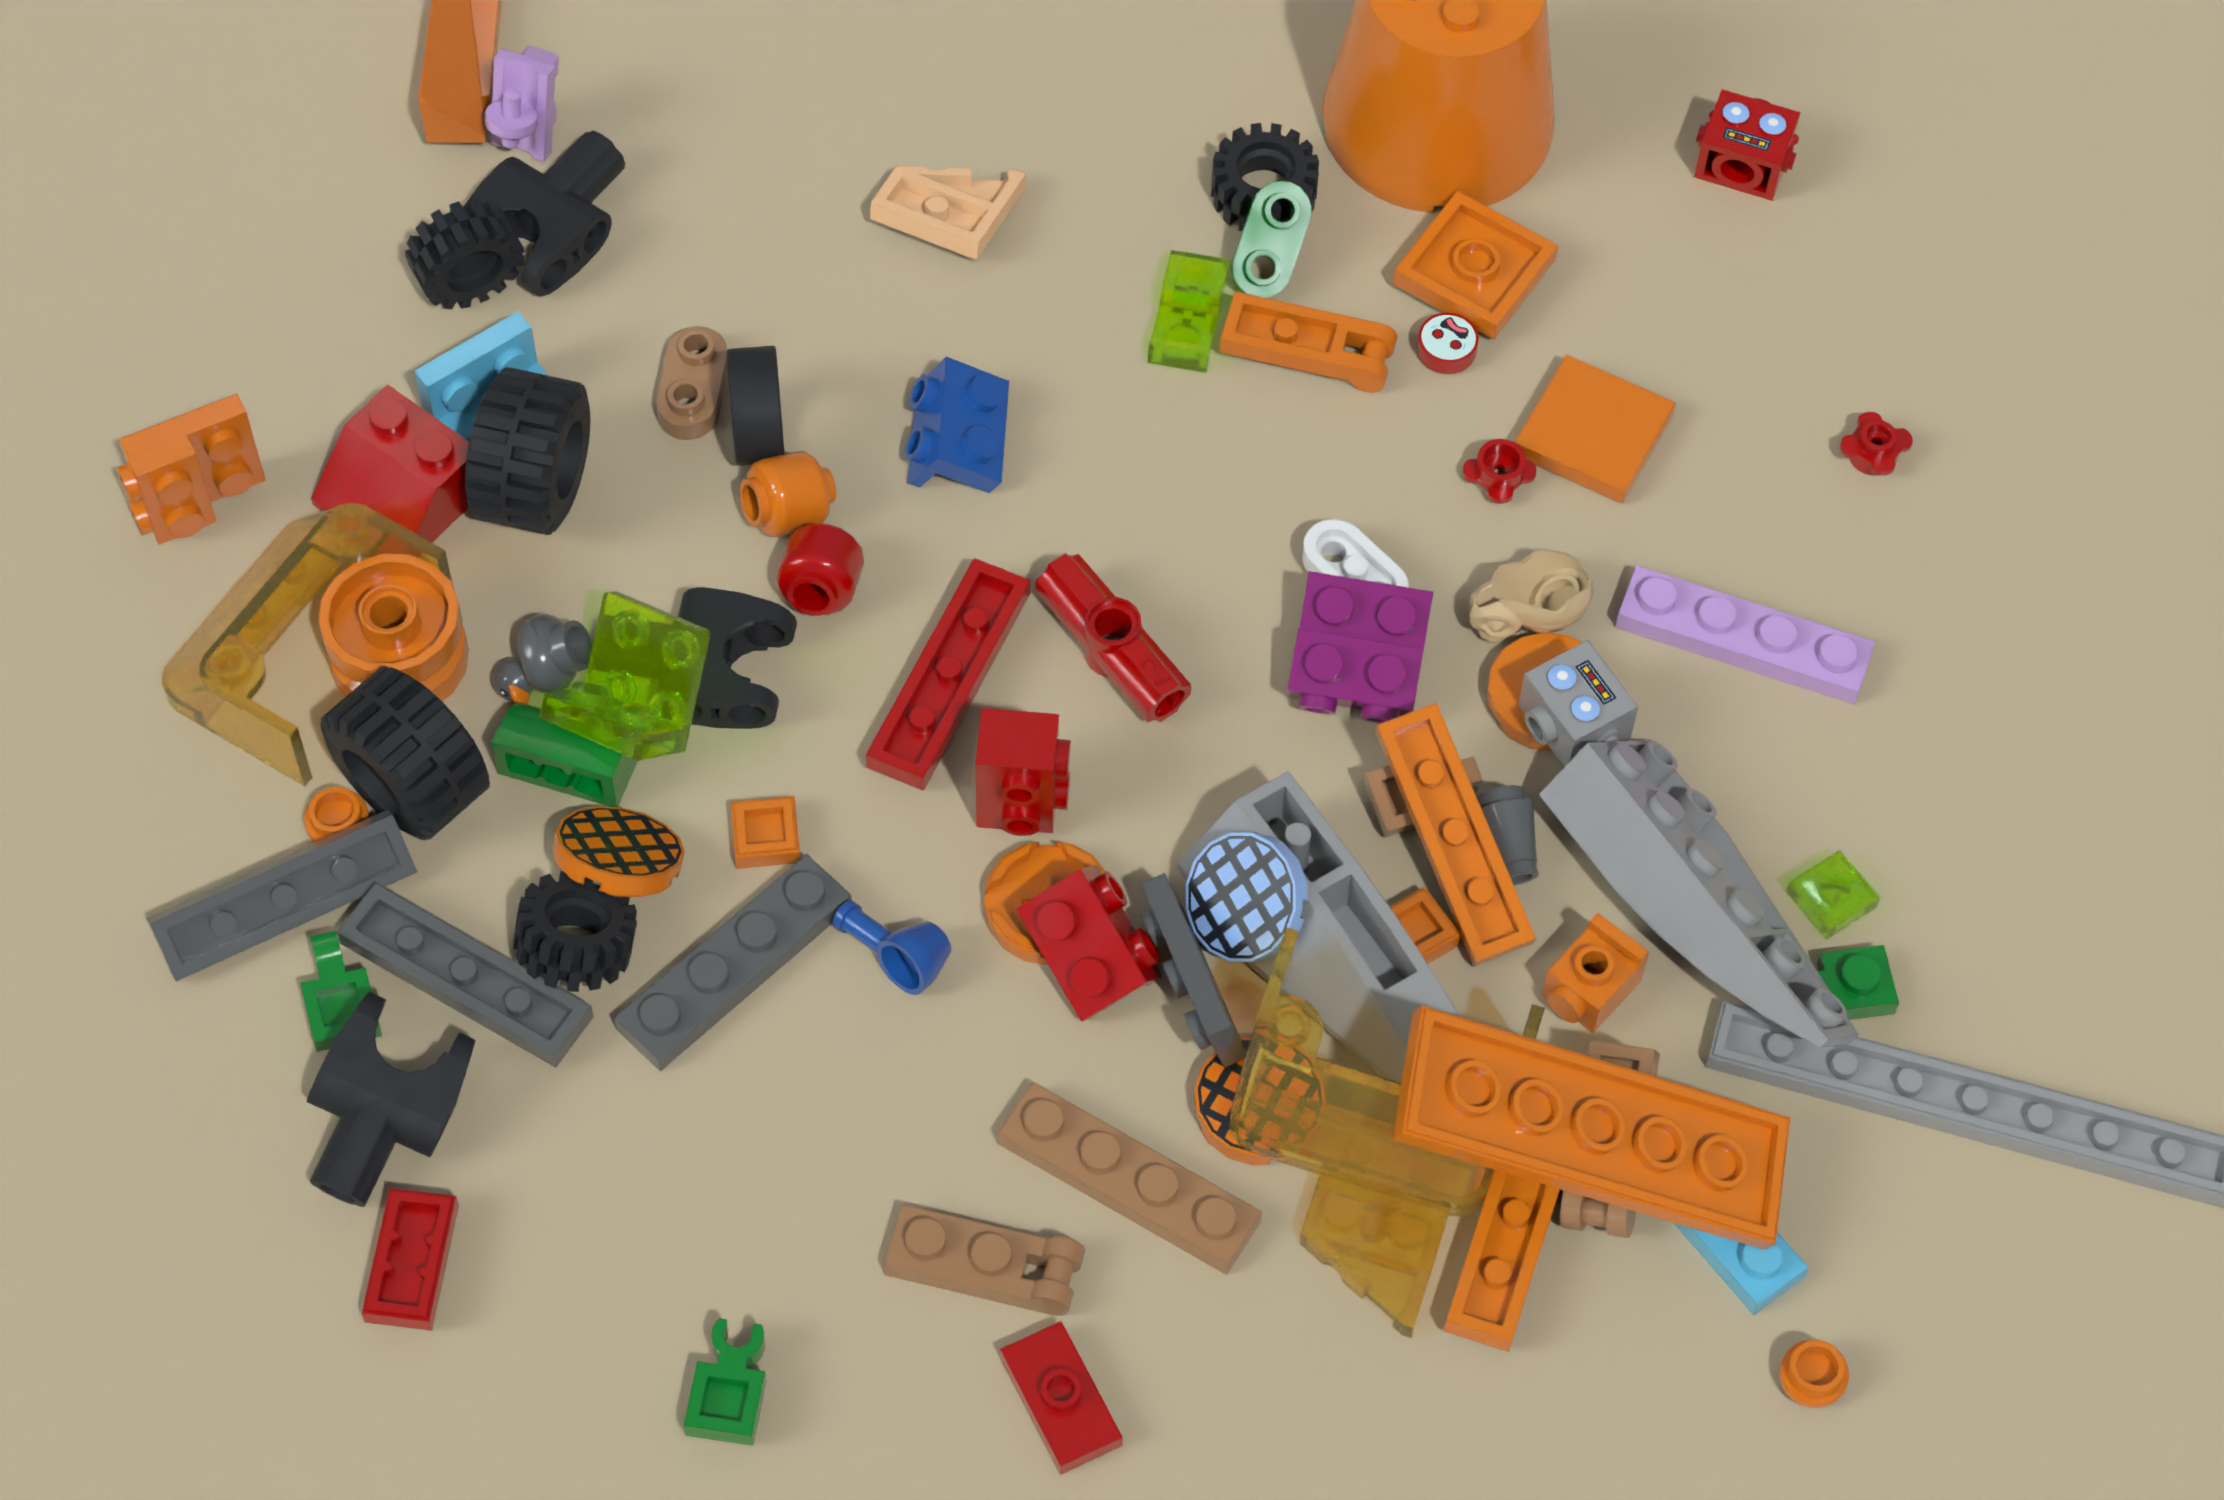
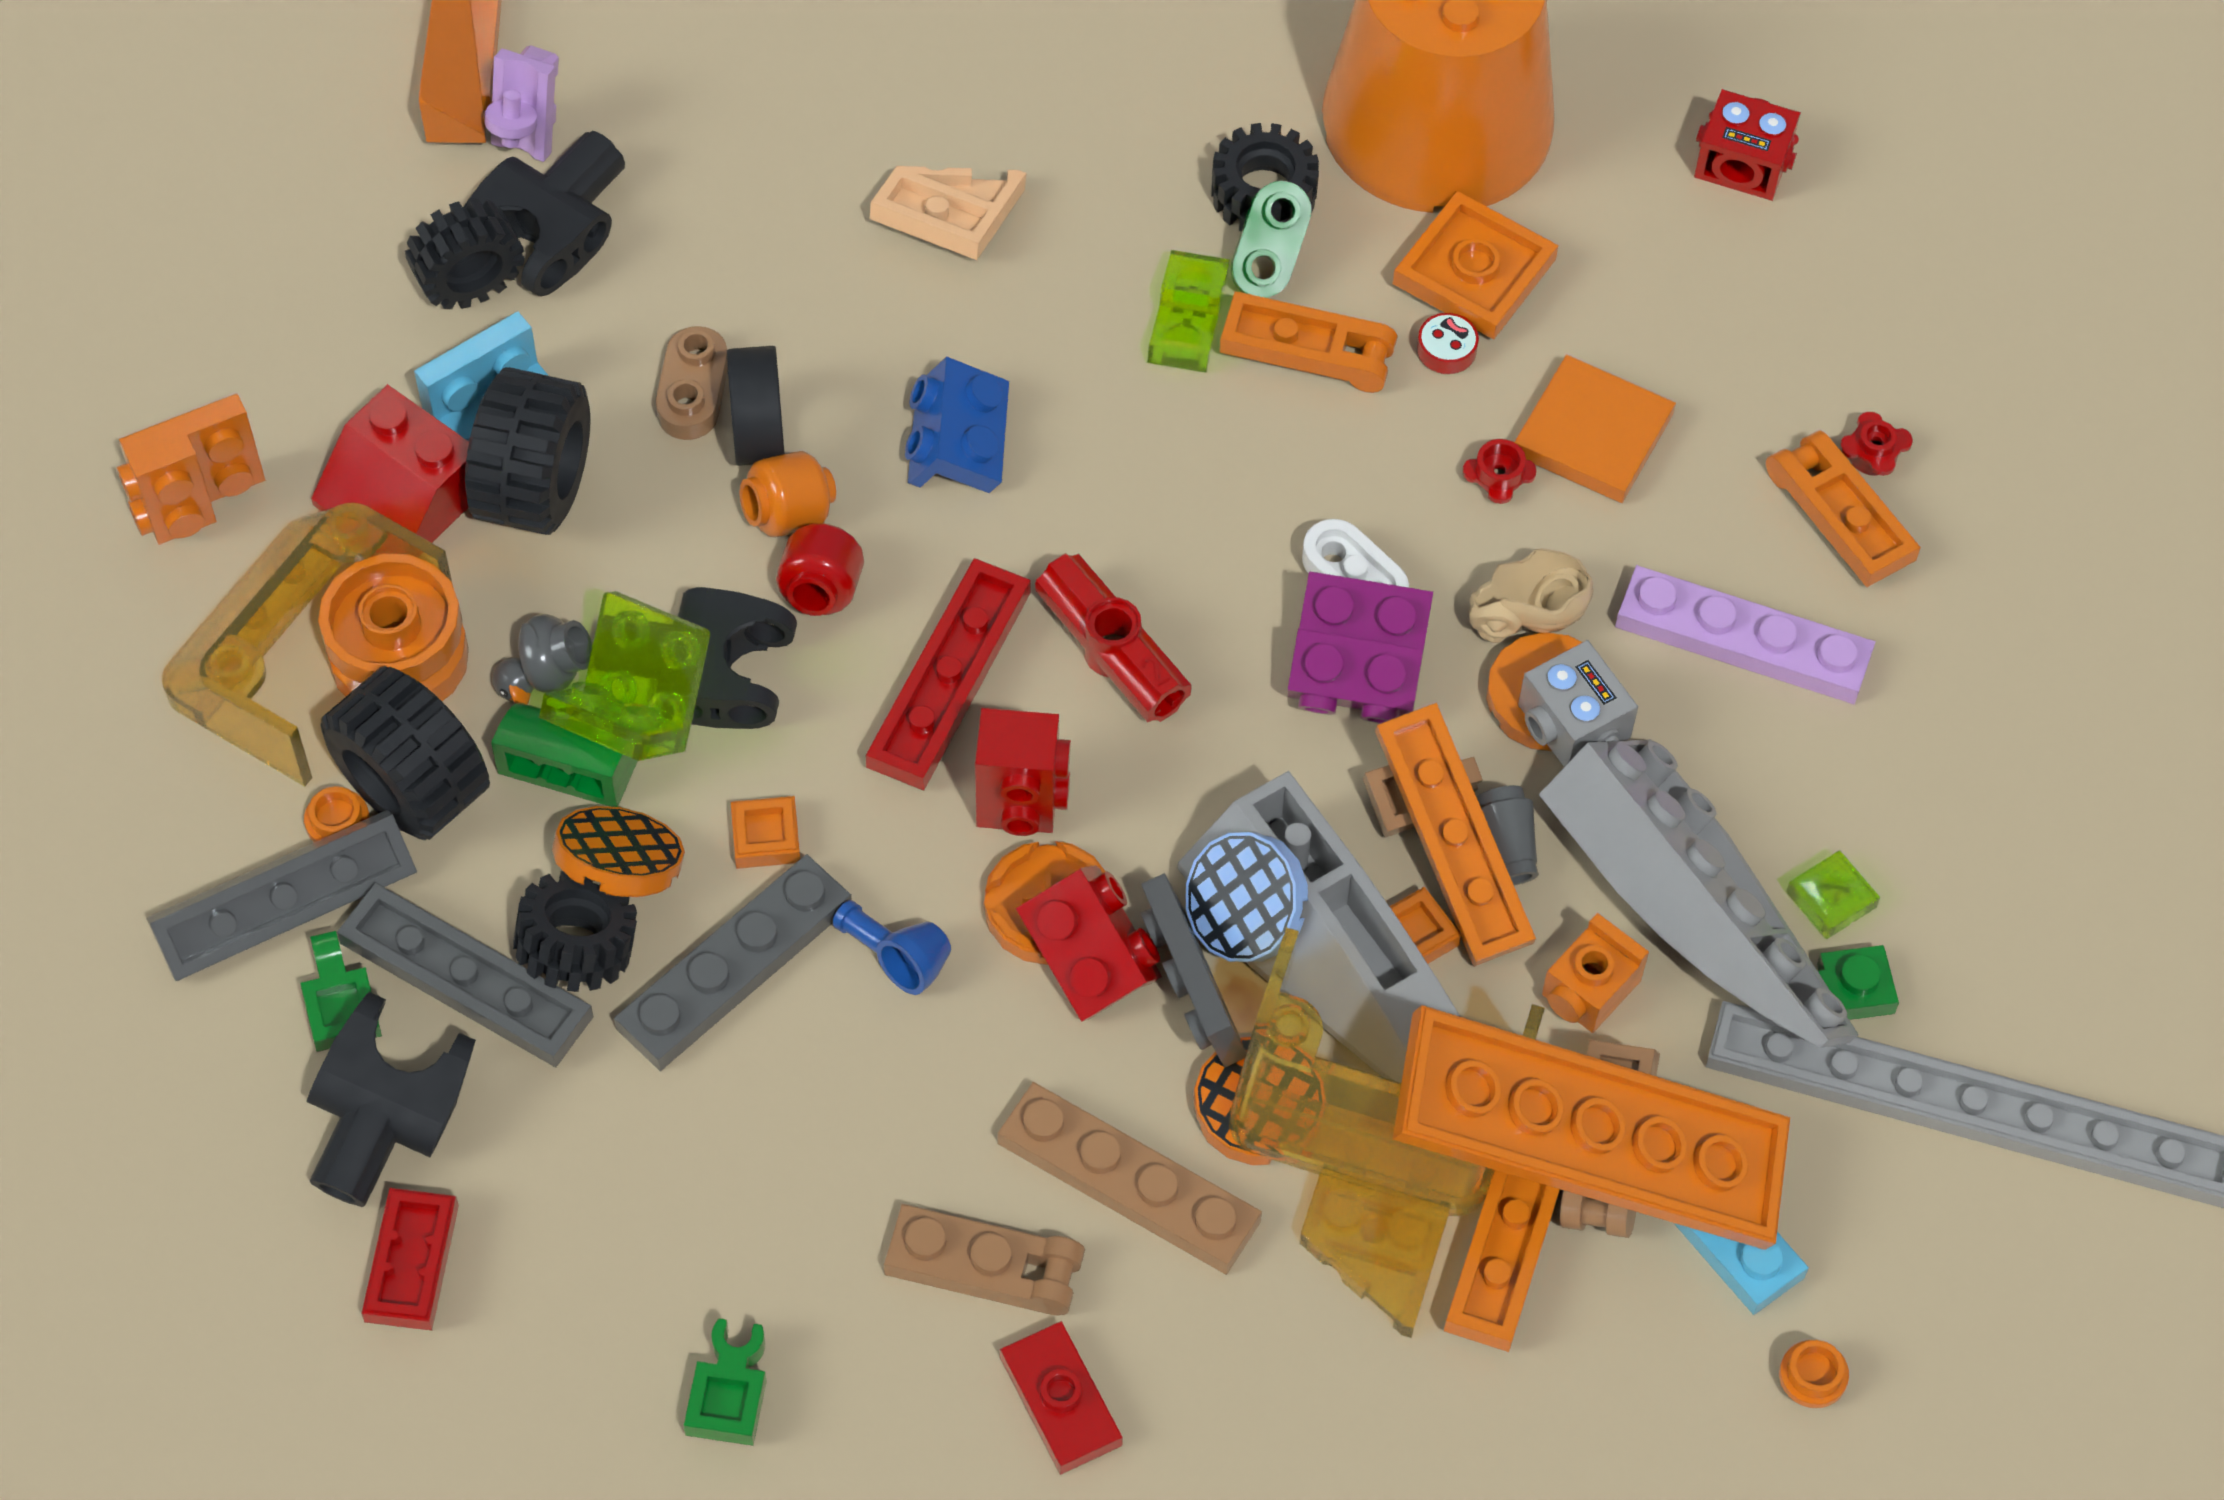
(1844, 508): none -> orange plate

